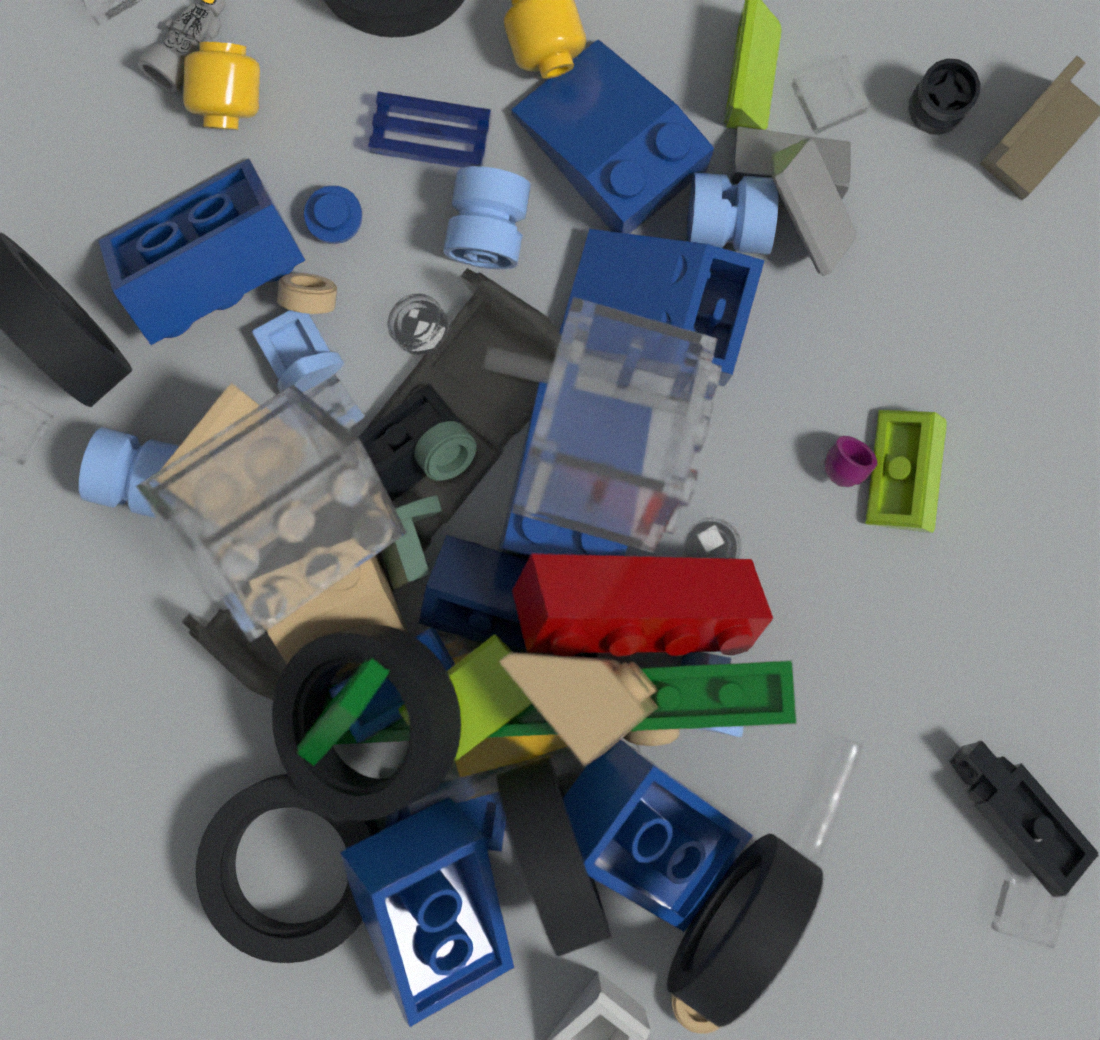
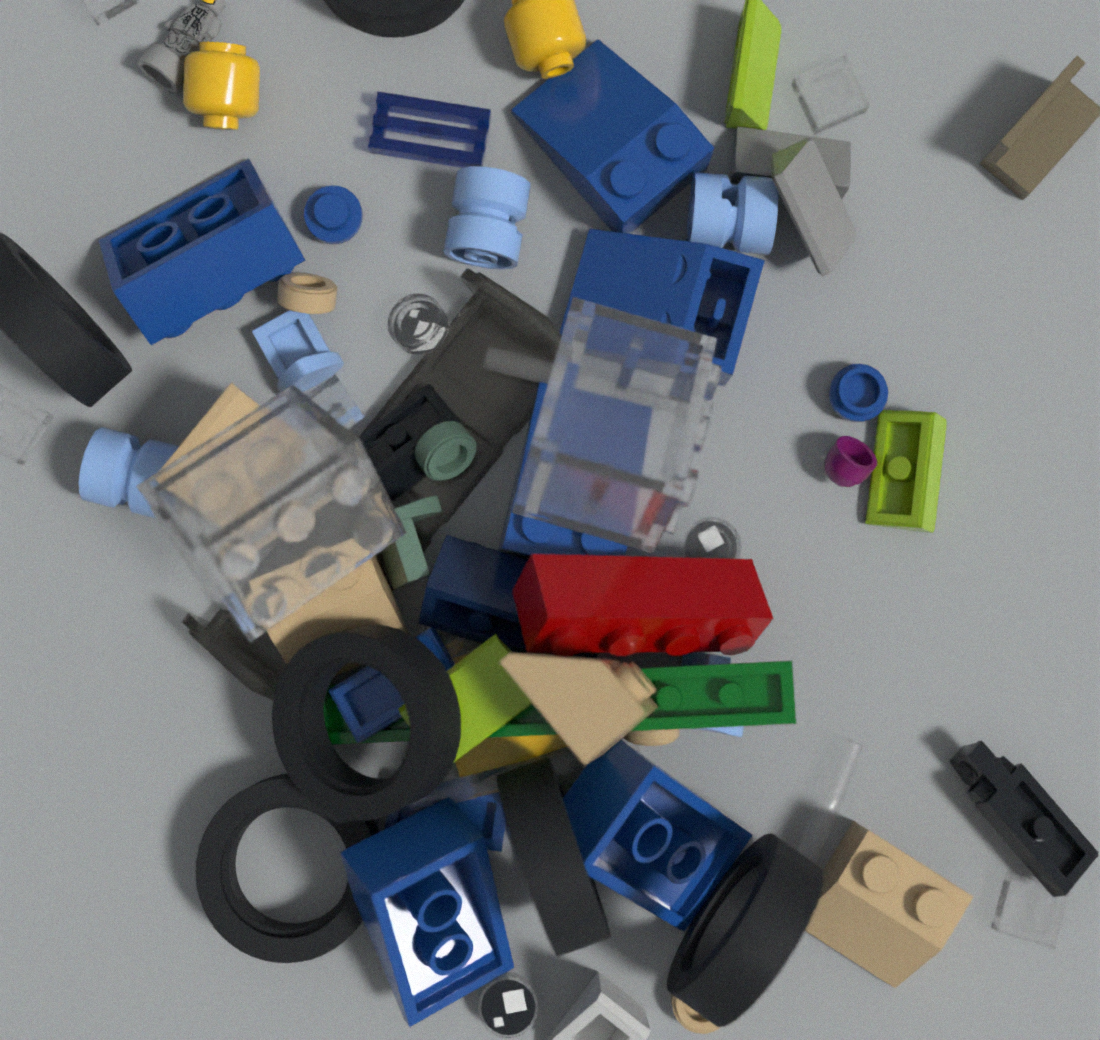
(342, 711): green tile -> none
(508, 1005): none -> tile
(858, 393): none -> blue plate
(884, 907): none -> tan slope
(952, 85): black wheel -> none

